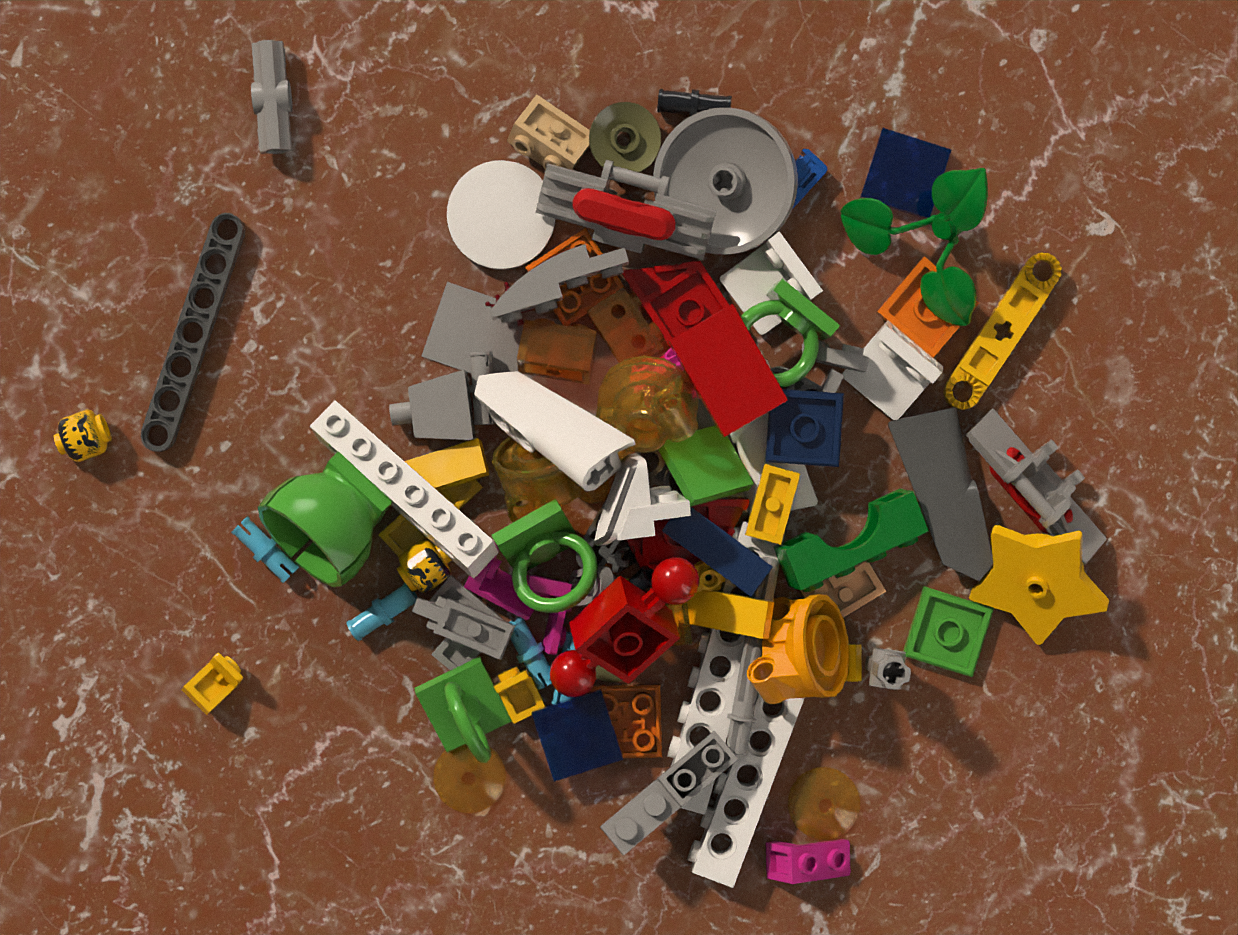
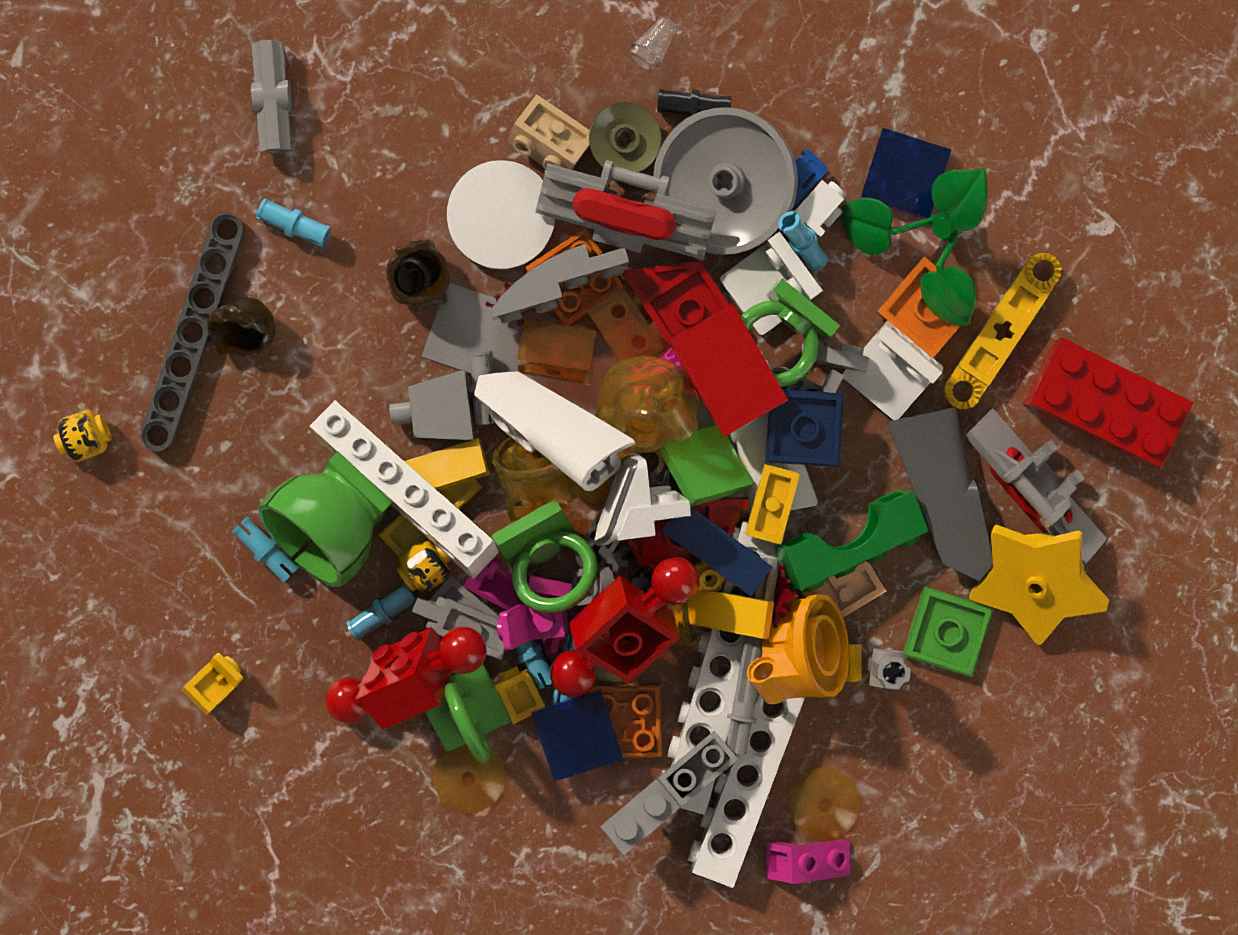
(242, 327): none -> dark brown hair
(293, 223): none -> medium azure pin
(406, 677): none -> red brick
(418, 276): none -> dark brown hair
(525, 624): none -> dark pink bracket
(652, 45): none -> clear cone
(782, 596): none -> dark red piece
(802, 240): none -> medium azure pin
(821, 206): none -> white brick
(1108, 403): none -> red brick

